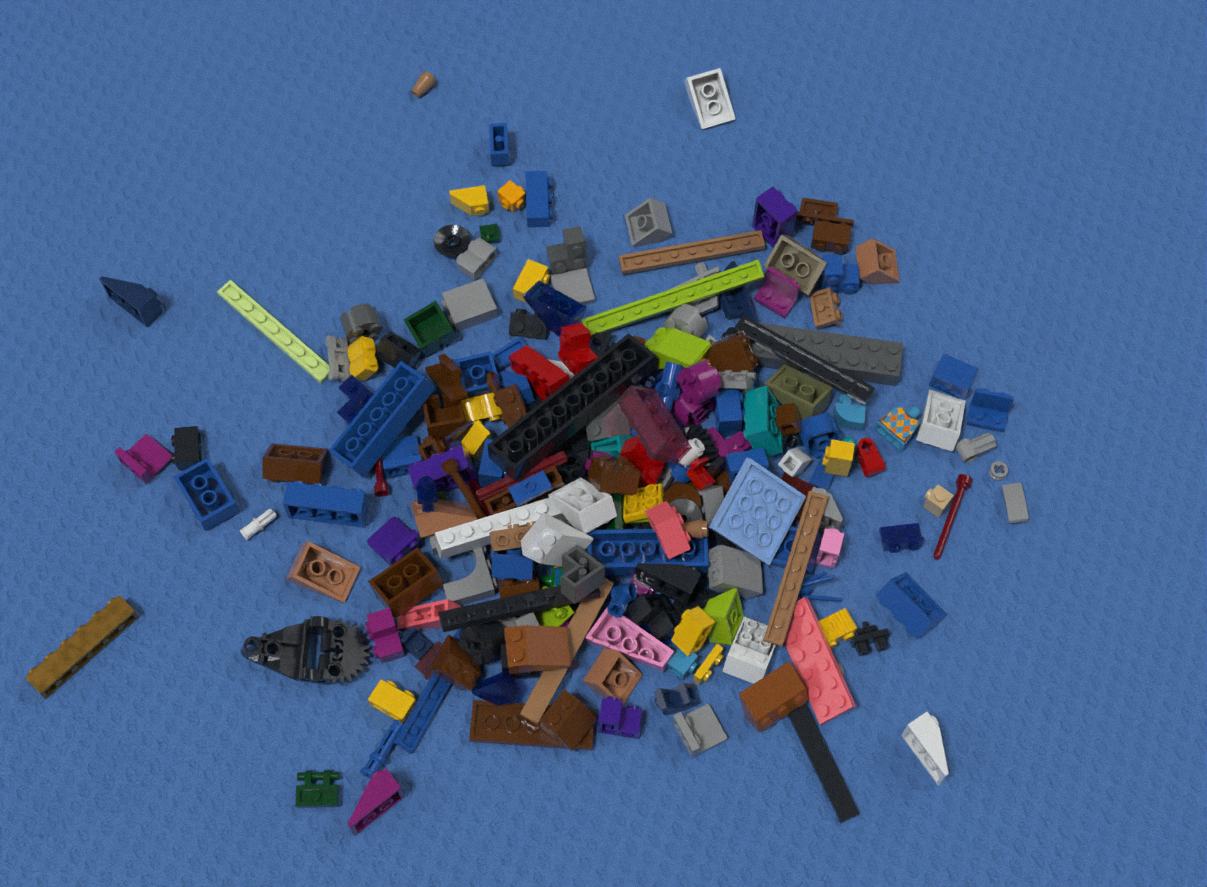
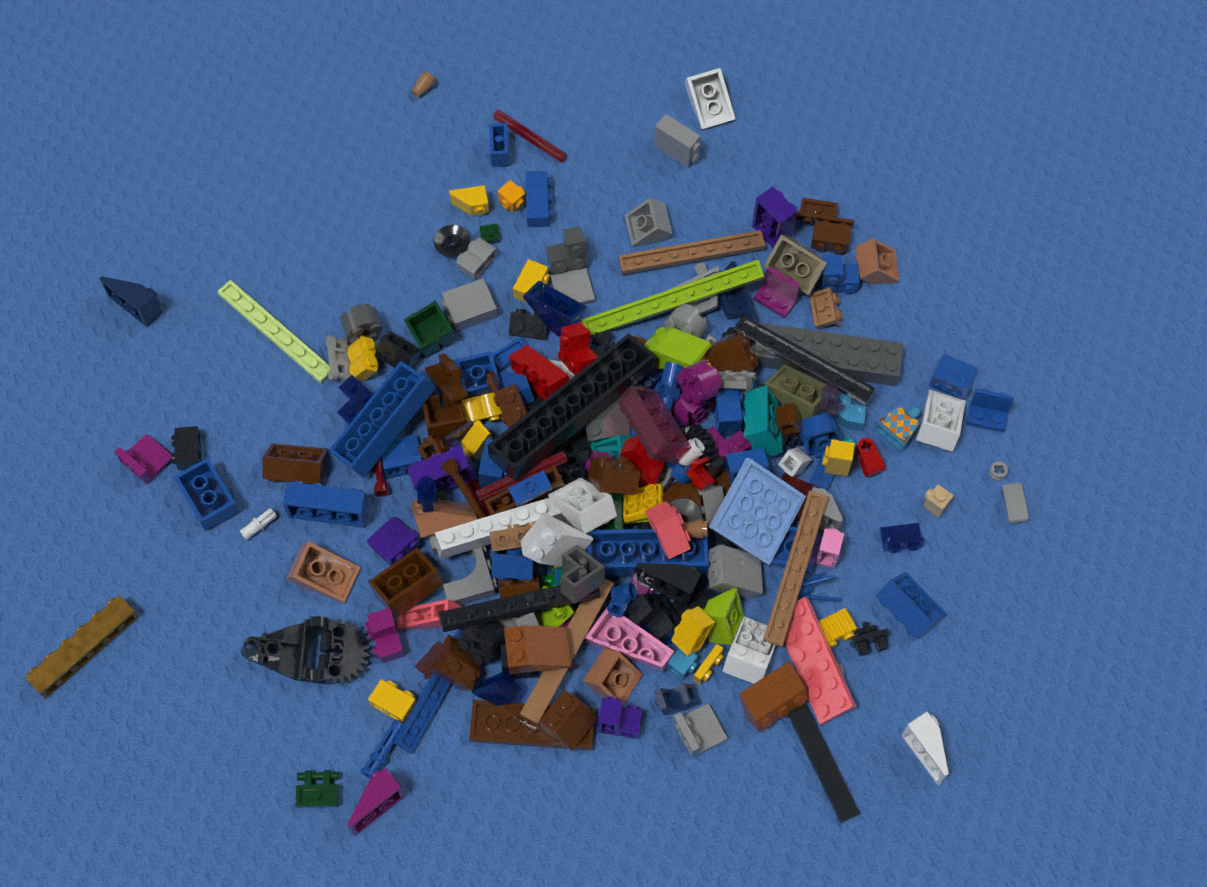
(415, 643): dark blue bracket -> none
(530, 136): none -> dark red axle
(677, 140): none -> light grey brick
(828, 399): none -> clear purple bracket
(963, 483): dark red piece -> none
(971, 449): light grey piece -> none

